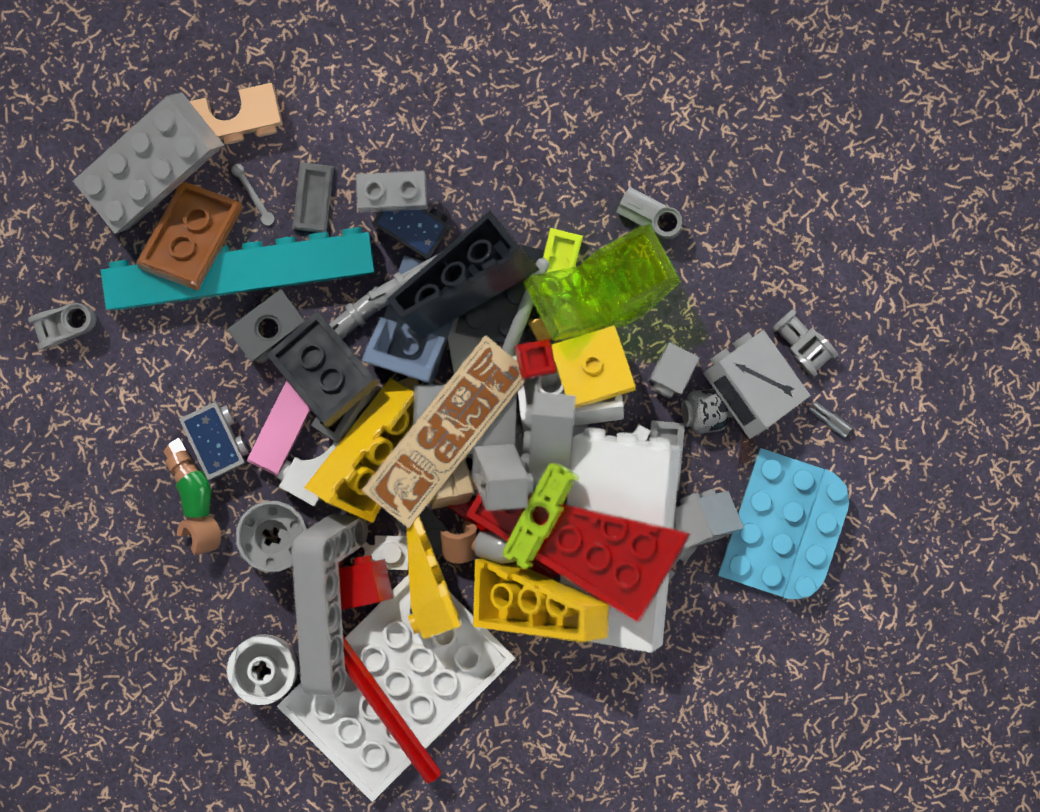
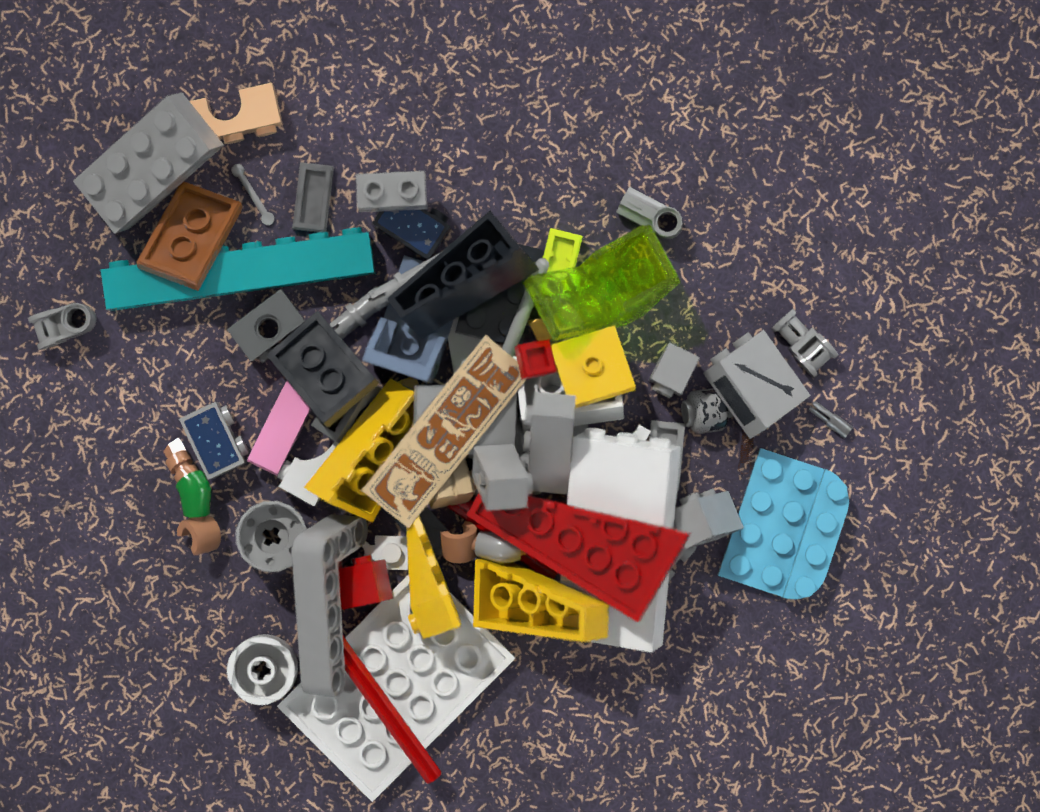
(549, 493): lime piece -> none

